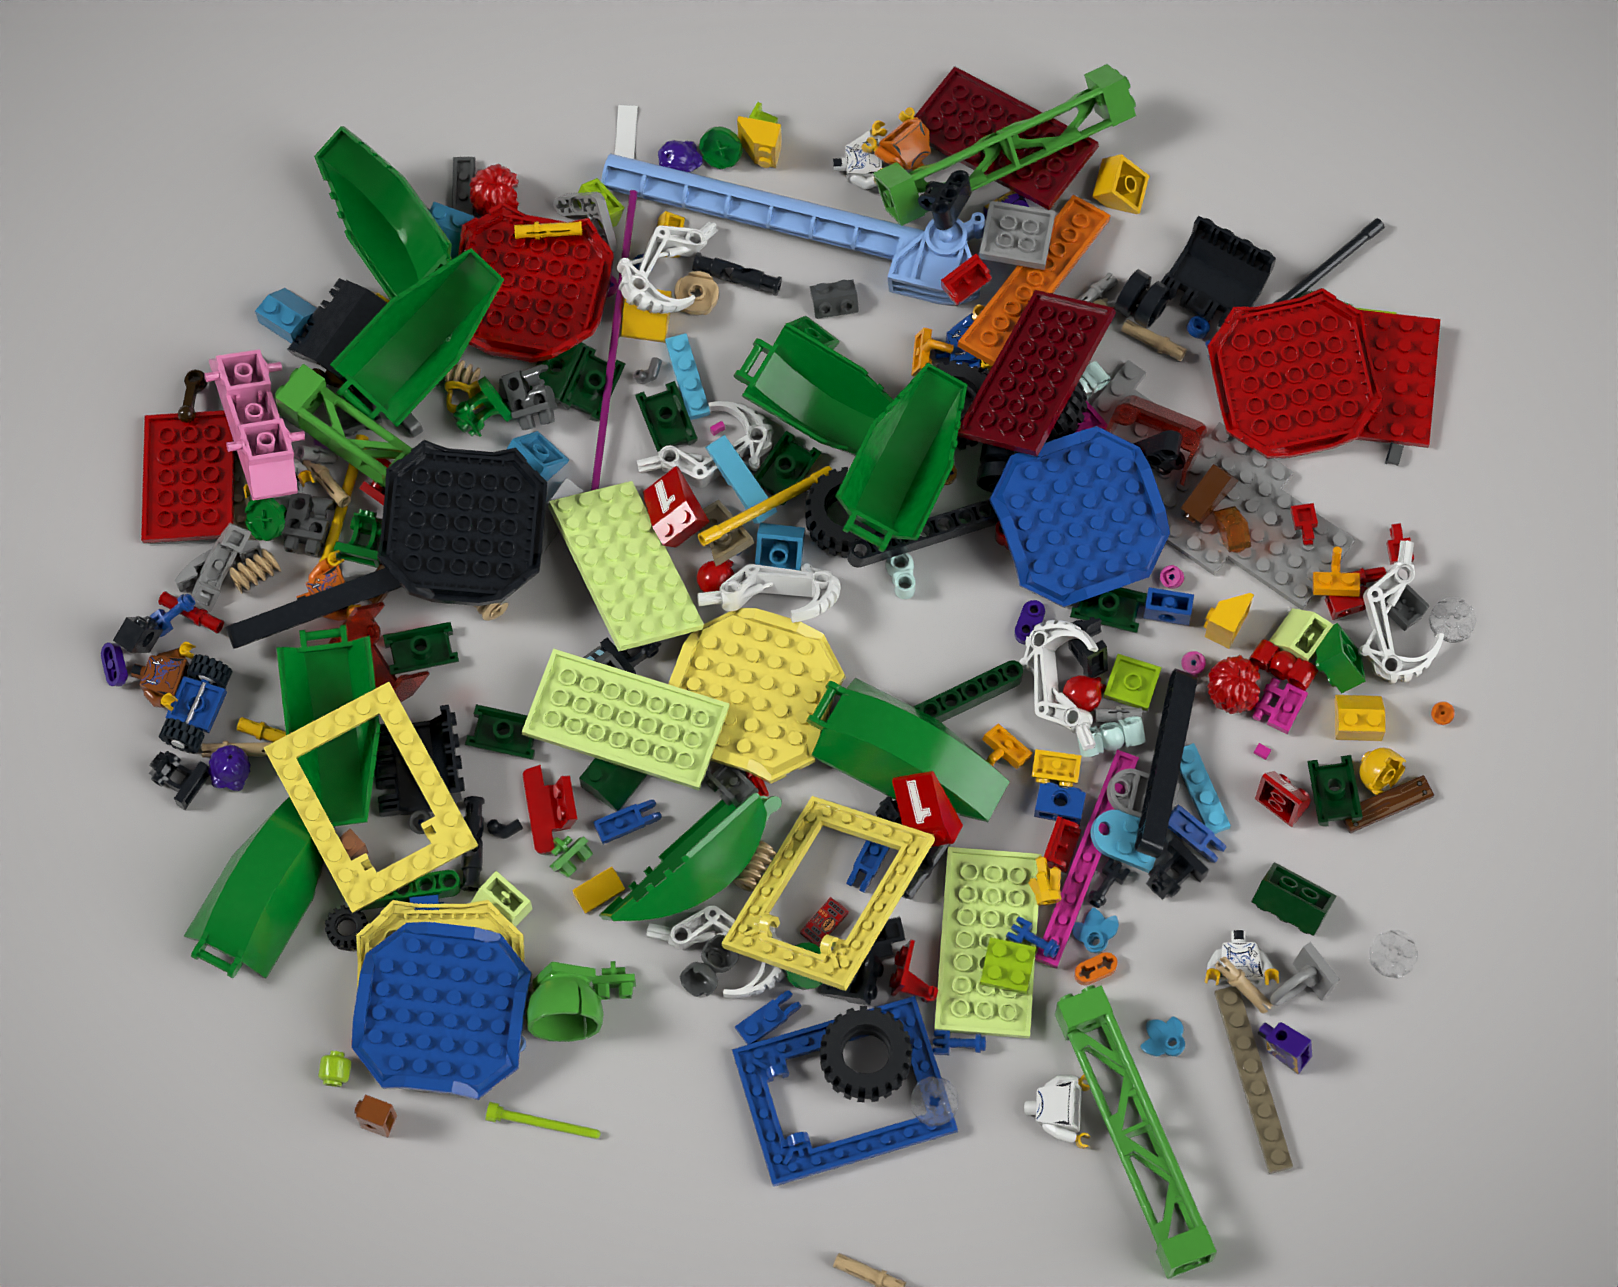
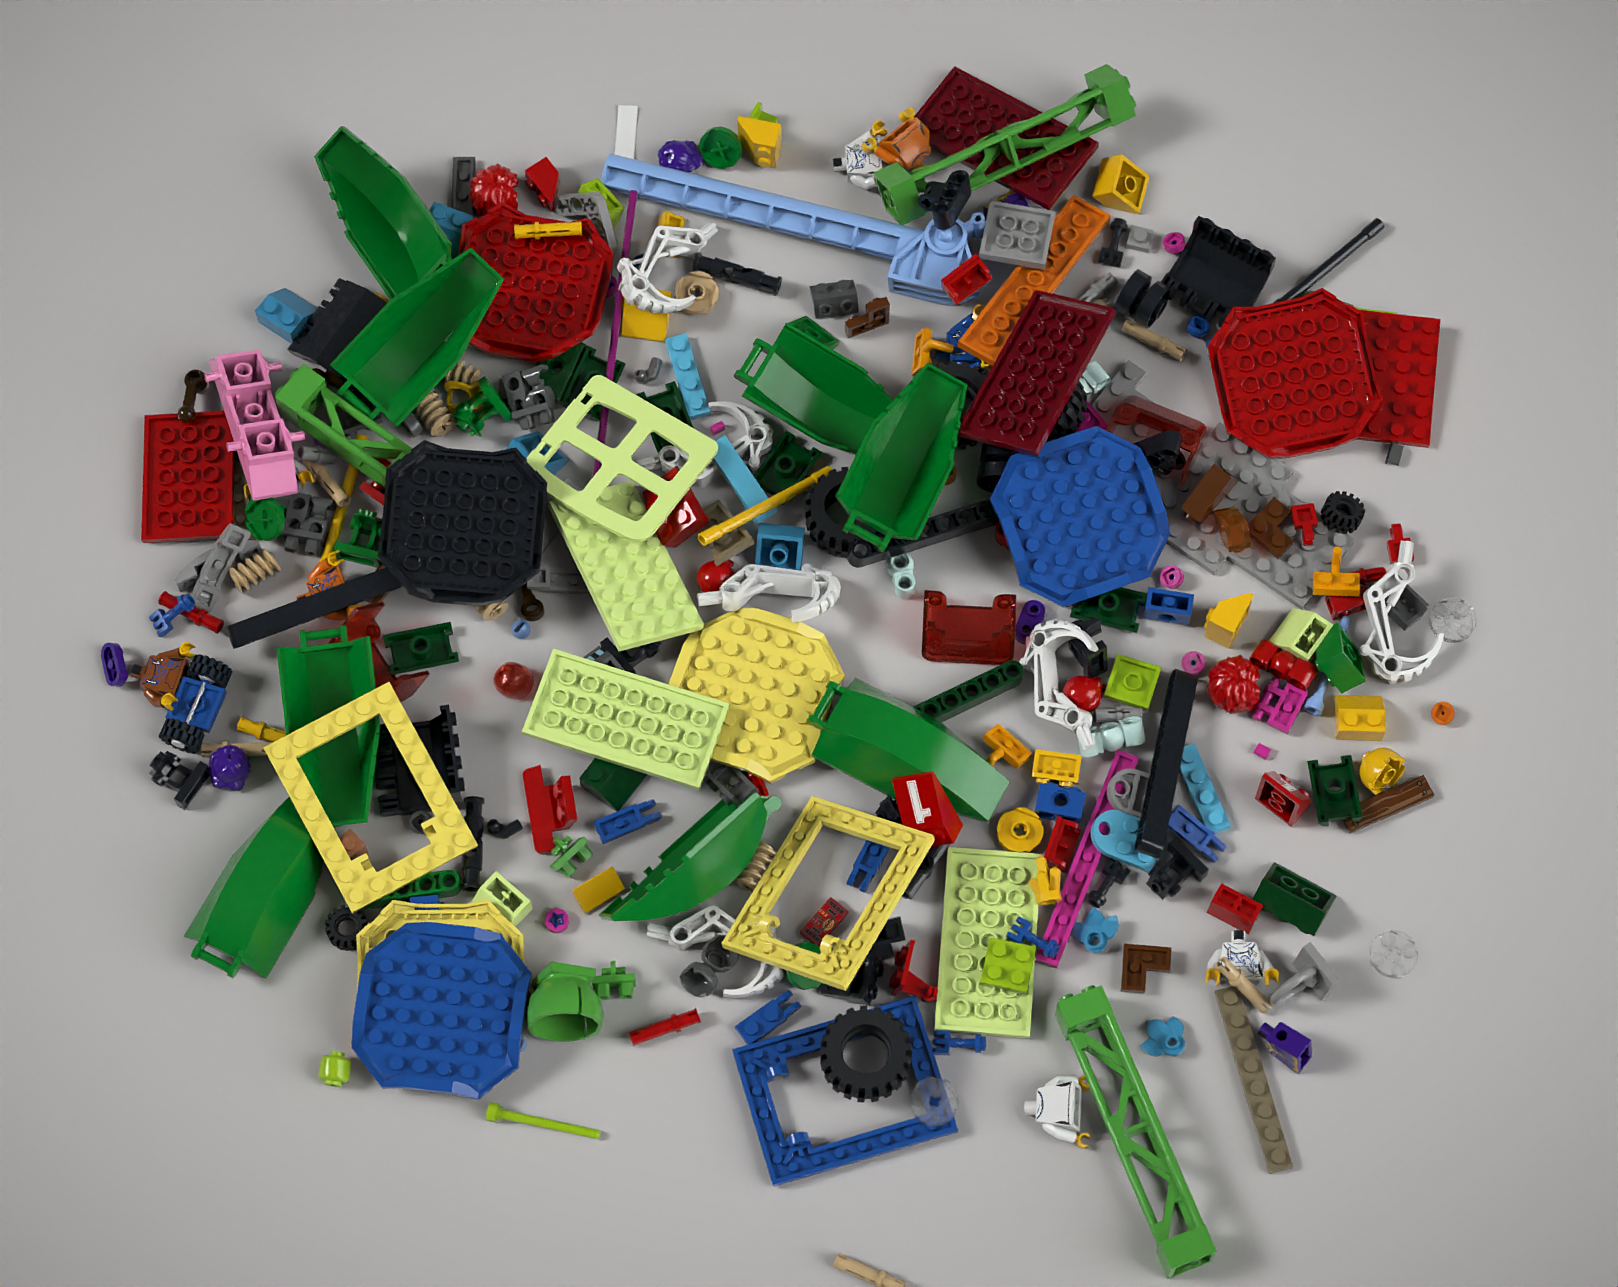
(138, 634): black brick -> none
(375, 1115): dark orange brick -> none
(435, 415): none -> tan piece
(488, 725): dark green piece -> none
(513, 680): none -> clear red hair
(524, 630): none -> medium blue hinge
(528, 600): none -> dark brown piece
(545, 181): none -> red slope
(556, 920): none -> dark pink tile
(558, 581): none -> light grey slope
(619, 460): none -> yellowish green window
(663, 1027): none -> red pin
(875, 316): none -> reddish brown plate
(968, 632): none -> clear red windscreen
(1014, 819): none -> yellow plate
(1094, 963): orange beam -> none
(1118, 226): none -> black hinge
(1138, 960): none -> reddish brown plate
(1139, 239): none -> light grey plate
(1174, 242): none -> dark pink tile
(1234, 908): none -> red hinge
(1265, 529): none -> reddish brown plate
(1314, 704): none -> light blue piece
(1338, 520): none -> black tyre

